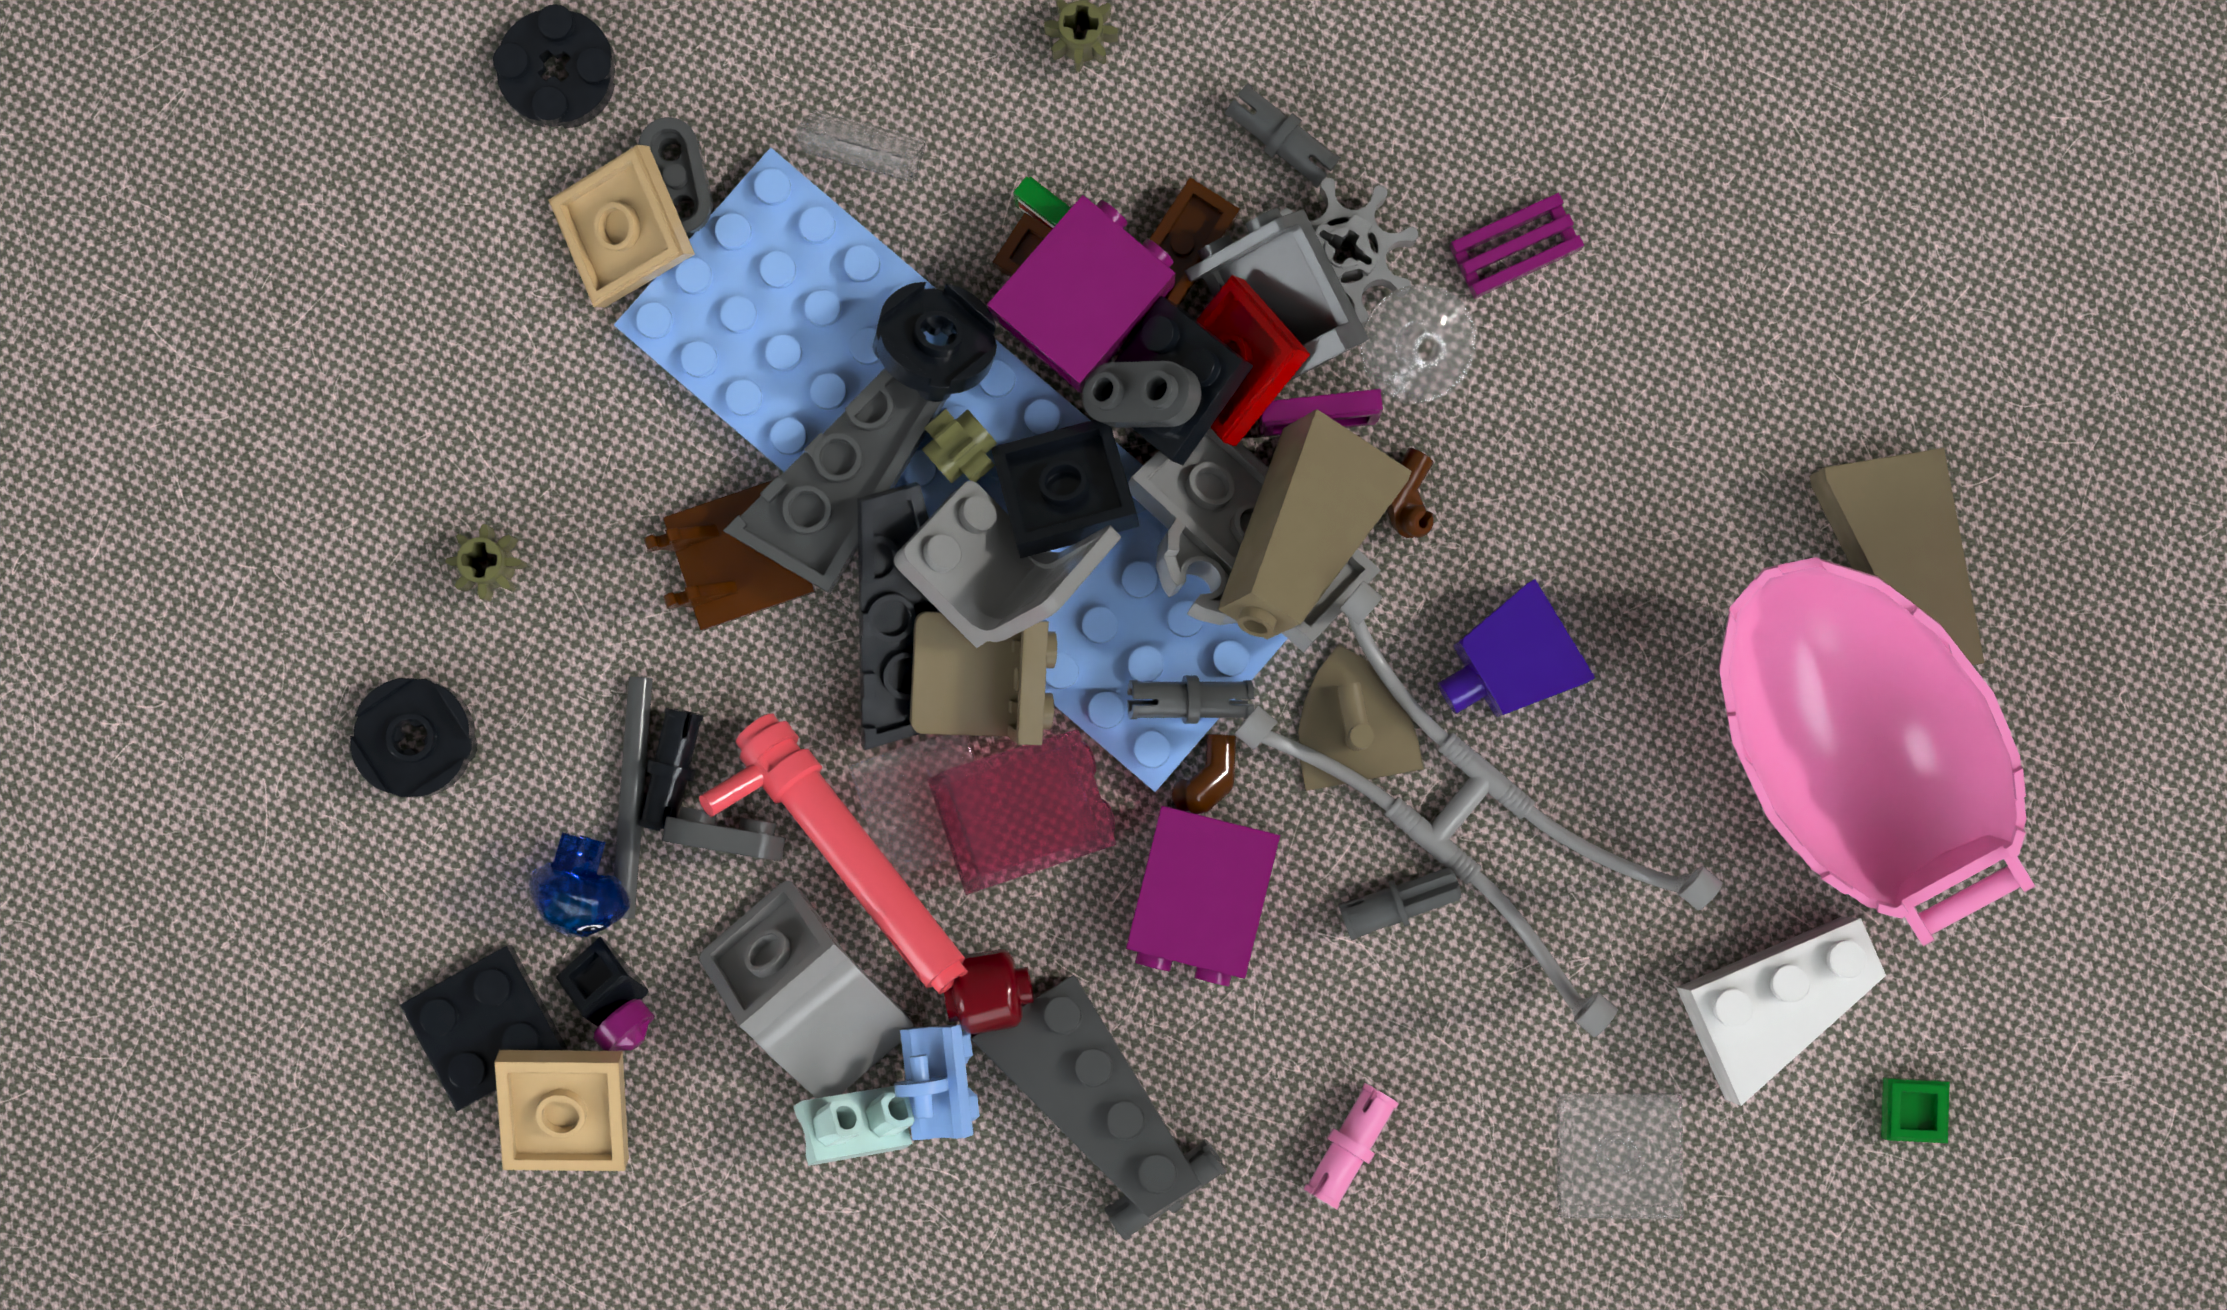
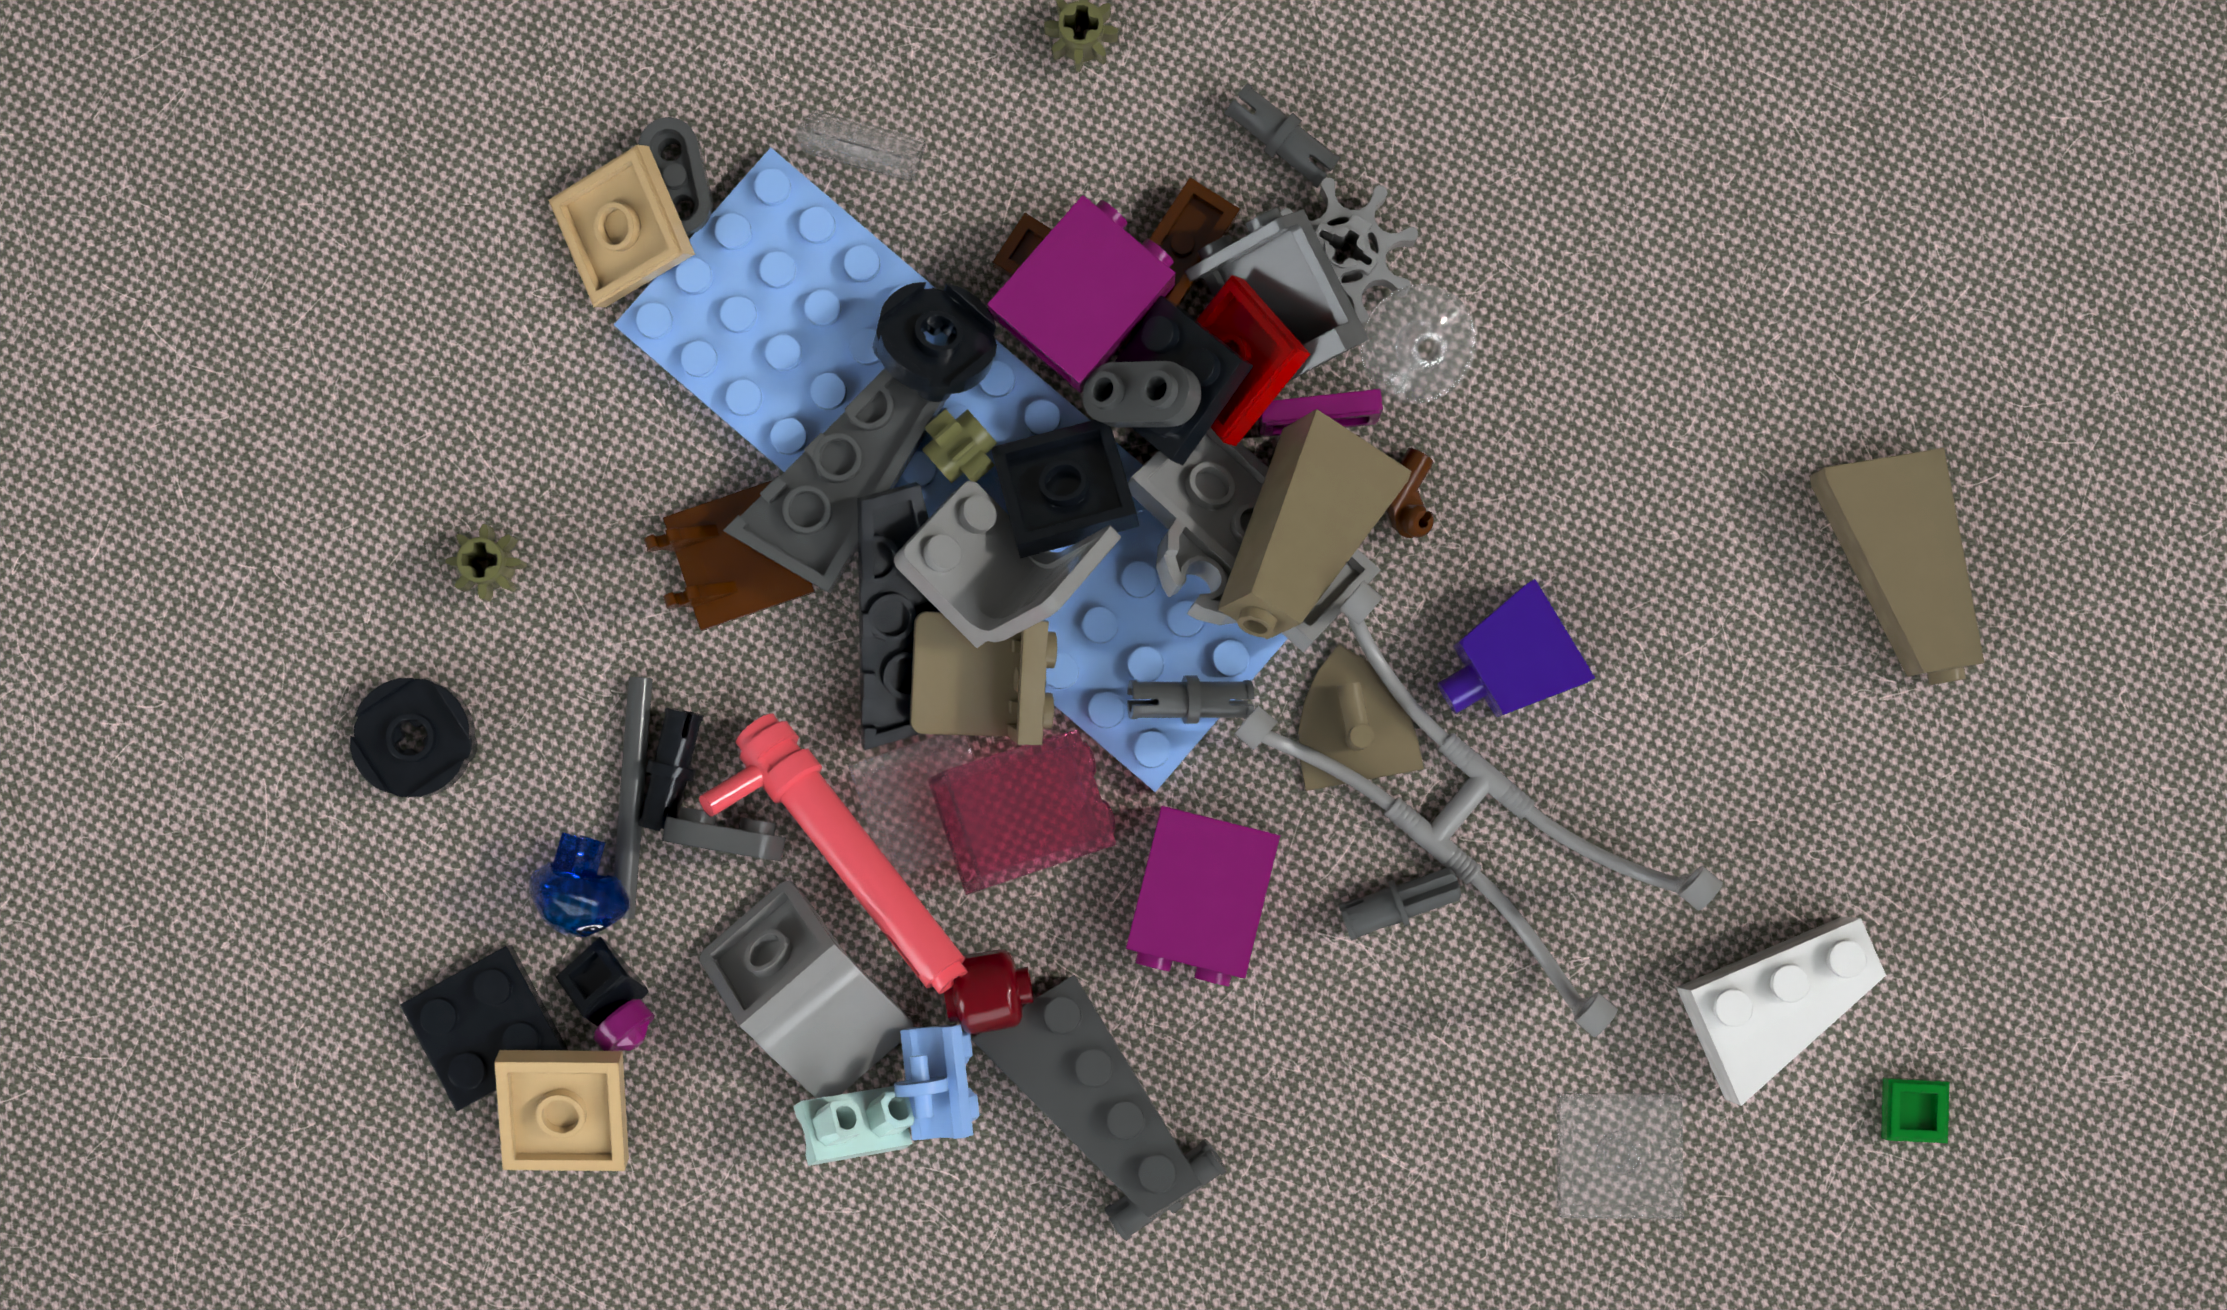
(556, 34): black plate -> none
(1039, 202): green tile -> none
(1213, 781): reddish brown arm -> none
(1351, 1146): bright pink pin -> none
(1561, 224): magenta tile -> none
(1873, 742): bright pink windscreen -> none

